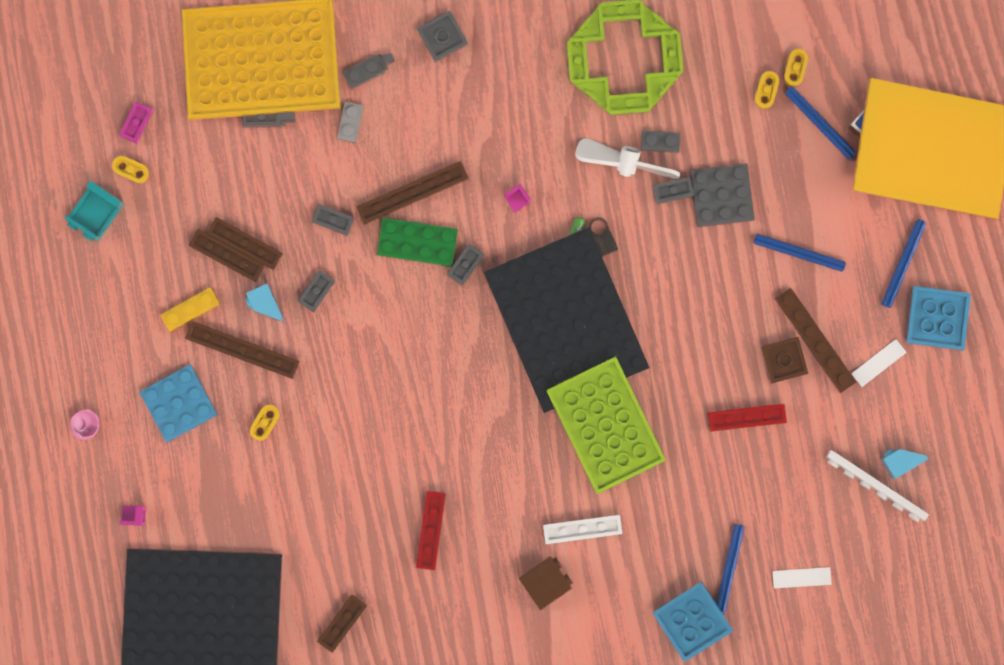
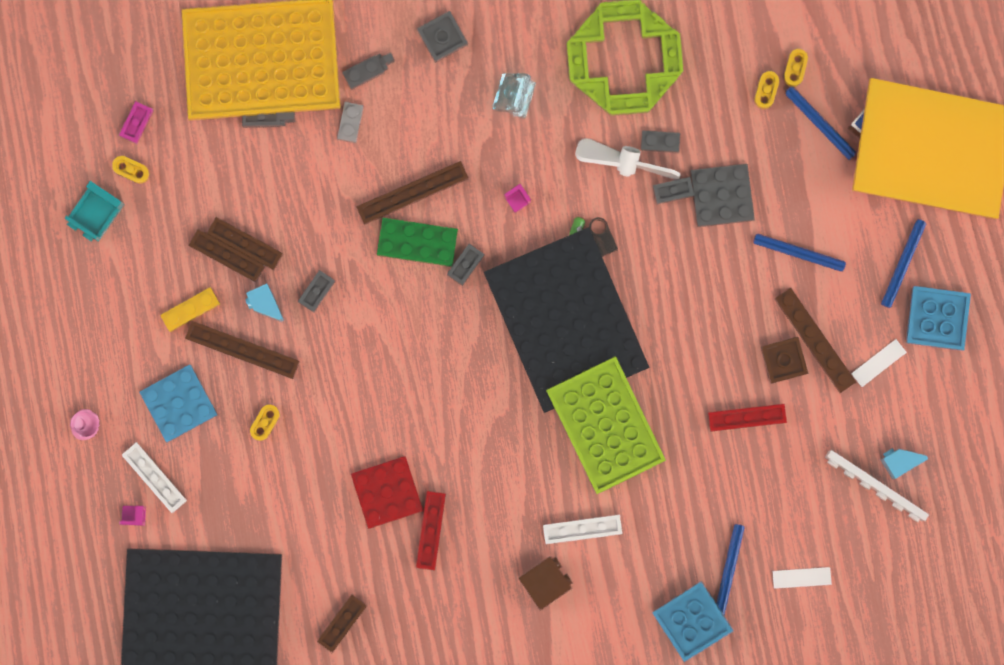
(154, 477): none -> white plate
(333, 220): dark grey plate -> none
(386, 492): none -> red plate
(514, 94): none -> clear light blue bracket

